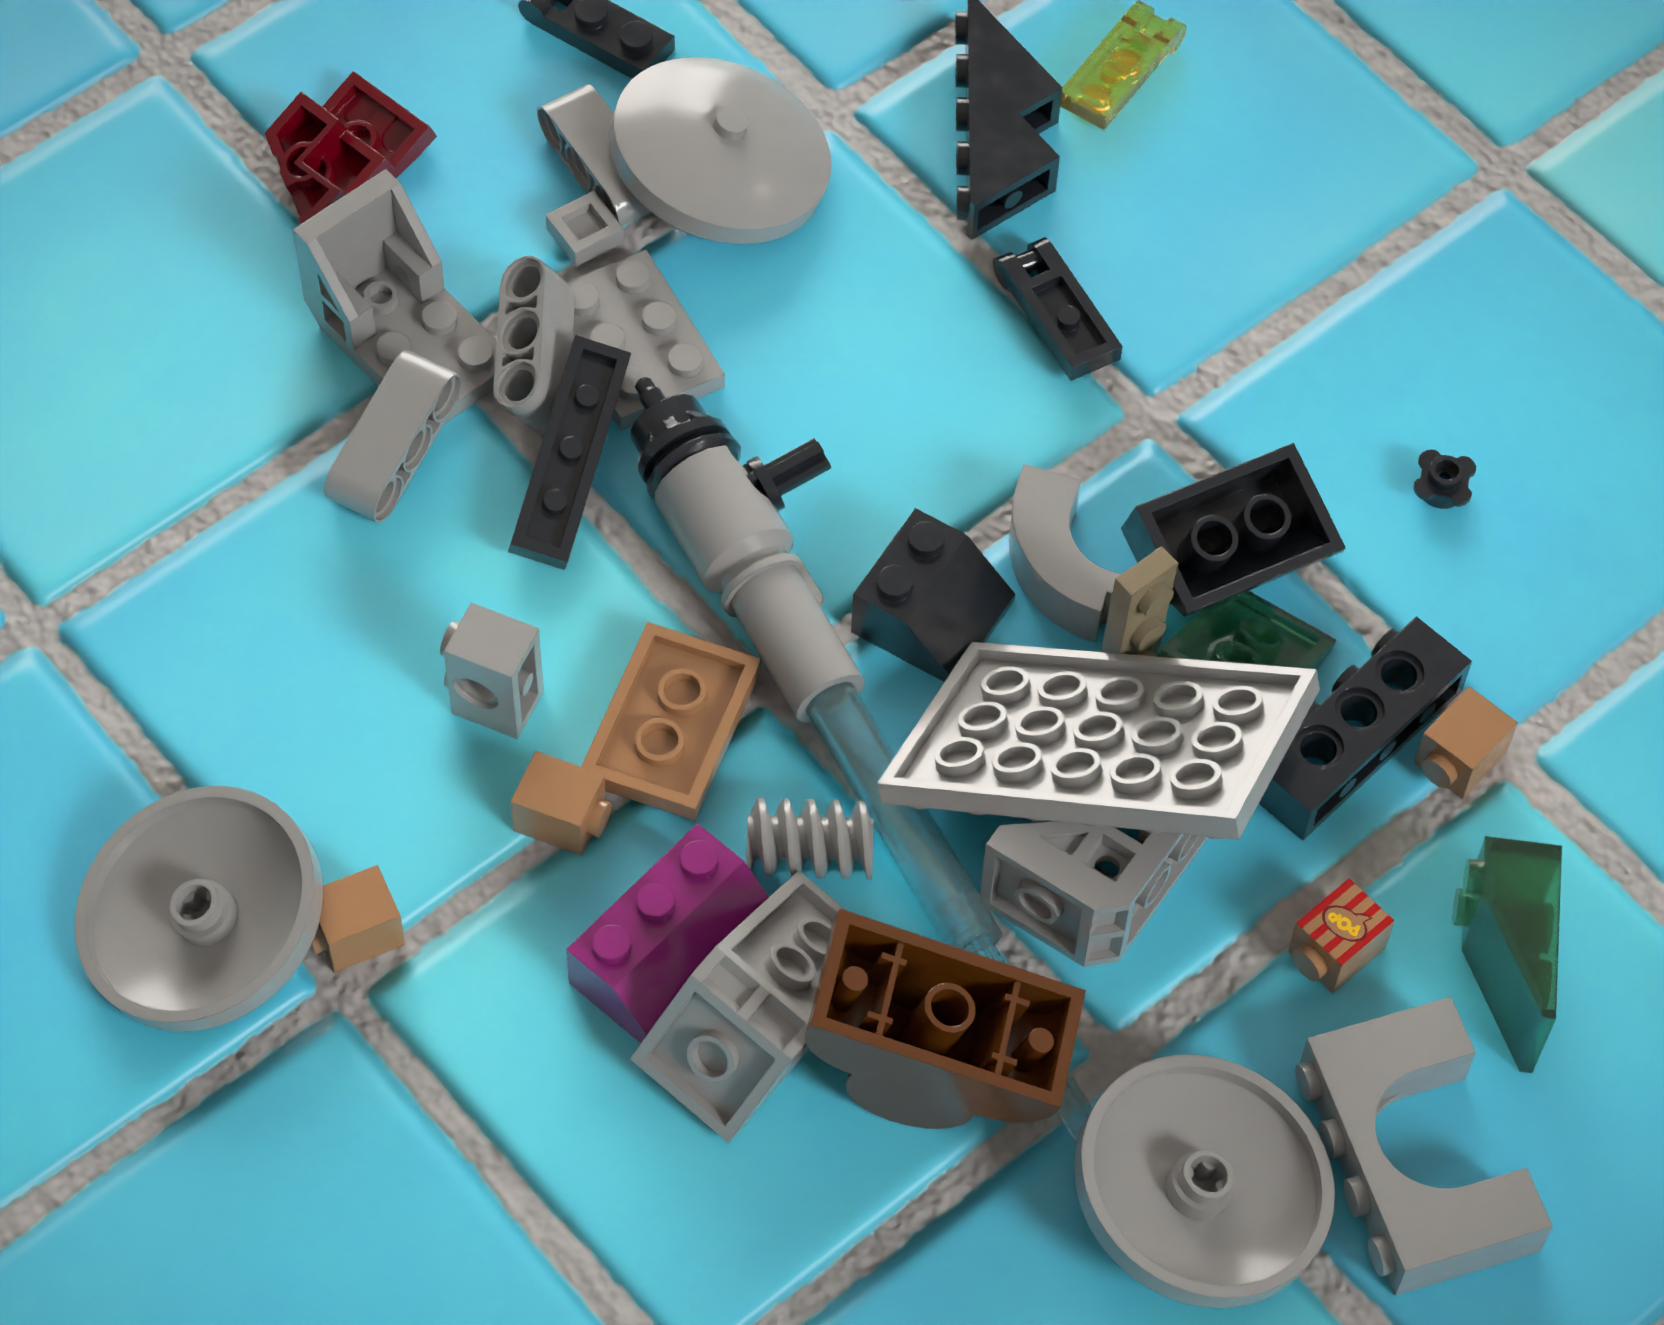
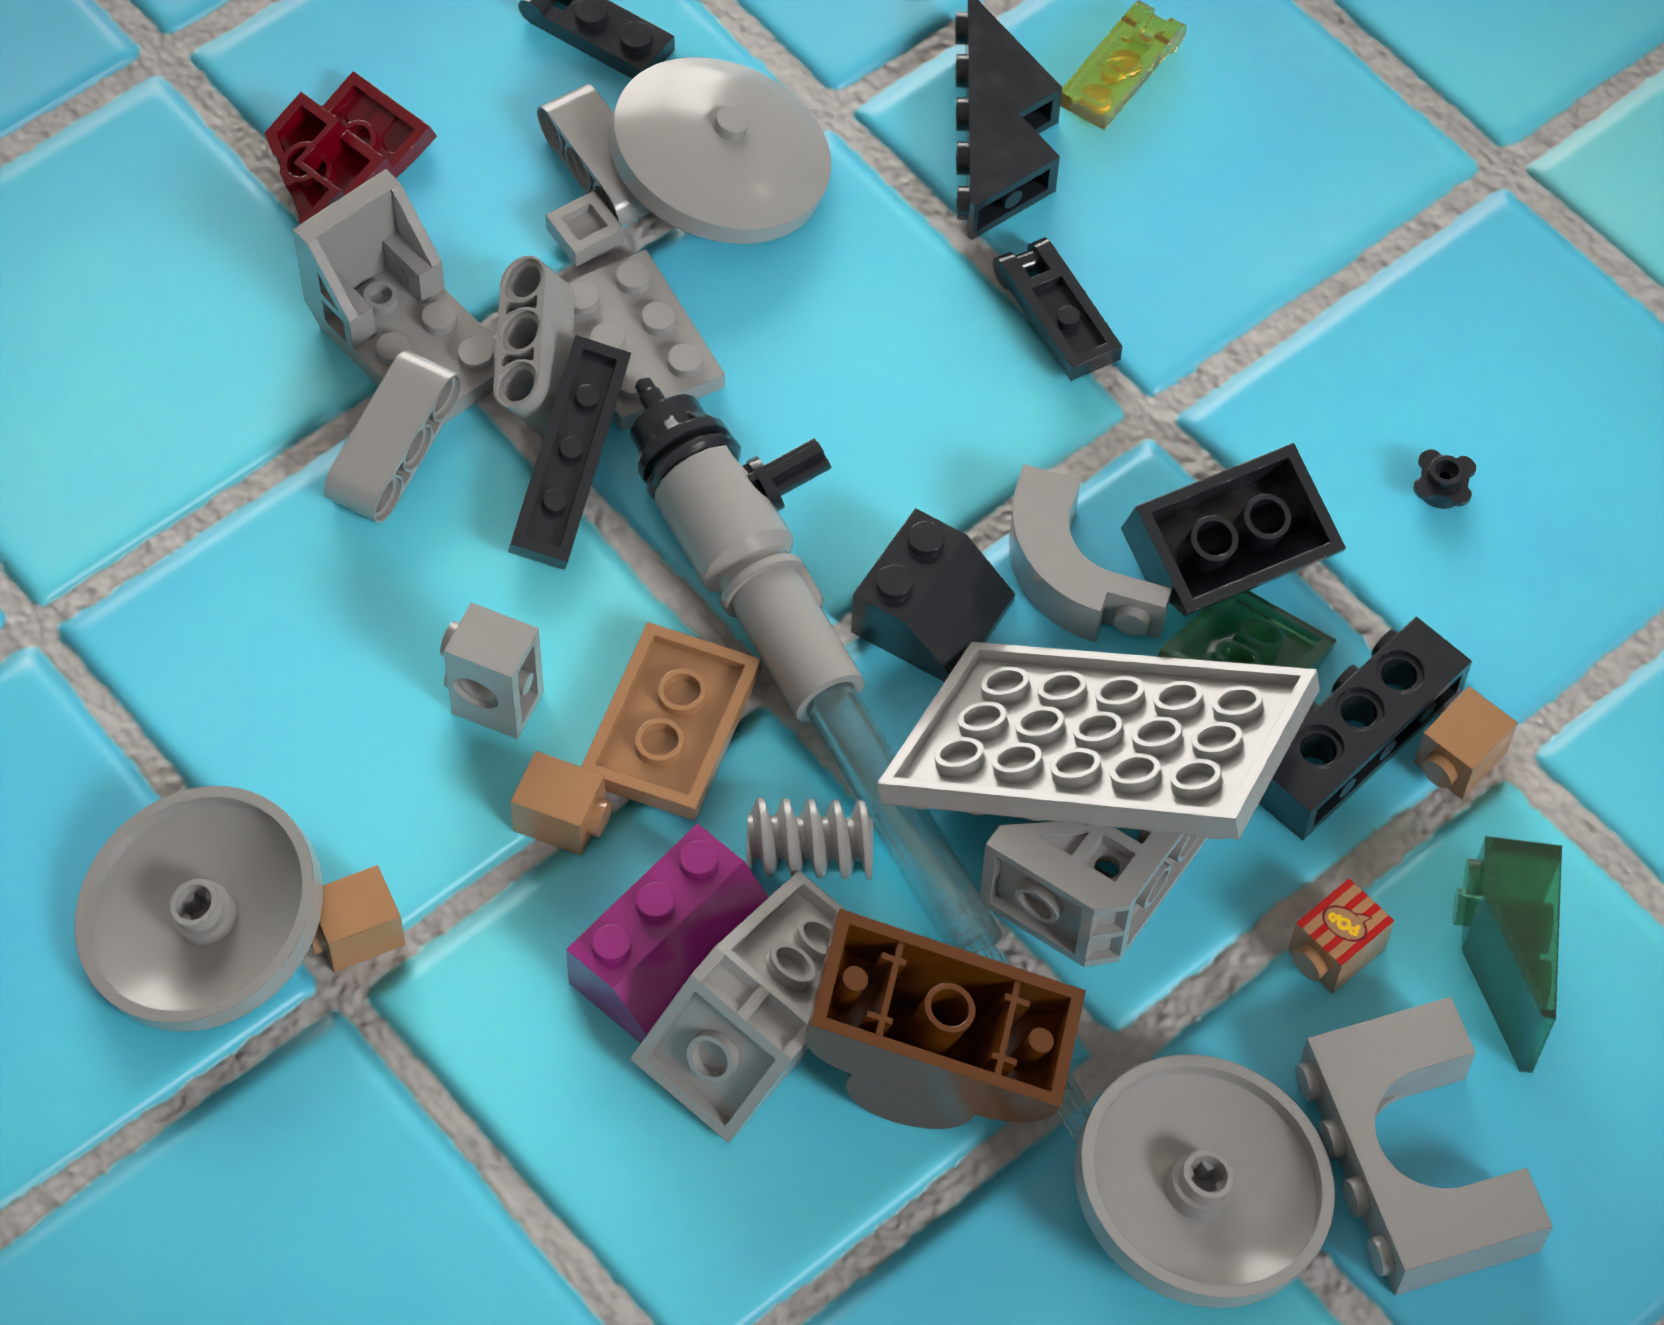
(1140, 606): dark tan plate -> none

